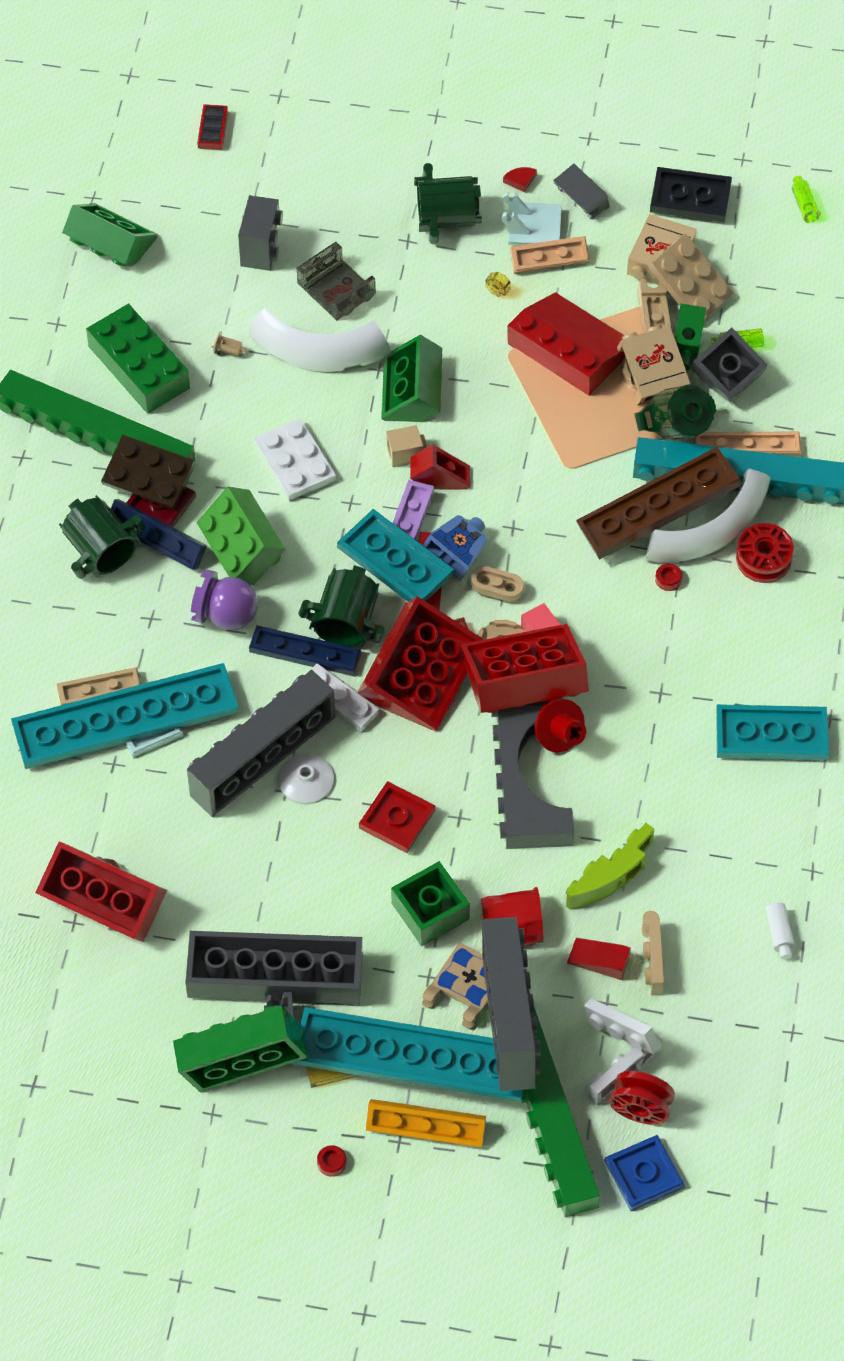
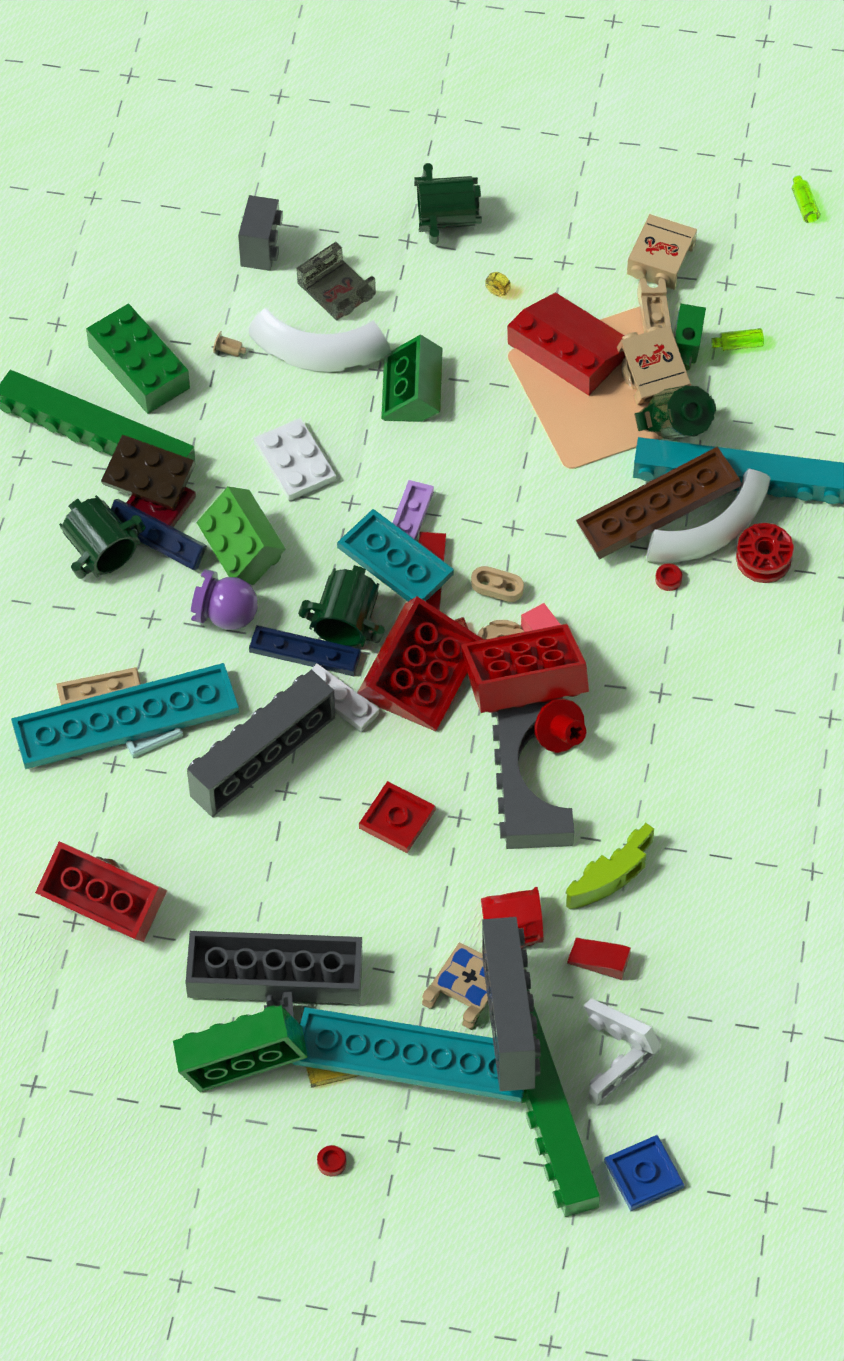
(108, 233): green slope -> none
(212, 127): tile -> none
(306, 789): white dish -> none
(403, 444): tan brick -> none
(425, 1123): light orange plate -> none
(430, 903): green brick -> none
(439, 469): red slope -> none
(457, 543): torso -> none
(520, 177): red tile -> none
(531, 221): light aqua plate -> none
(549, 254): light nougat tile -> none
(582, 191): dark grey hinge -> none
(641, 1097): red wheel -> none
(653, 951): tan plate -> none
(690, 276): tan plate -> none
(691, 194): black plate -> none
(729, 365): dark grey slope -> none
(772, 732): teal plate -> none
(774, 442): light nougat tile -> none
(780, 929): white cylinder -> none

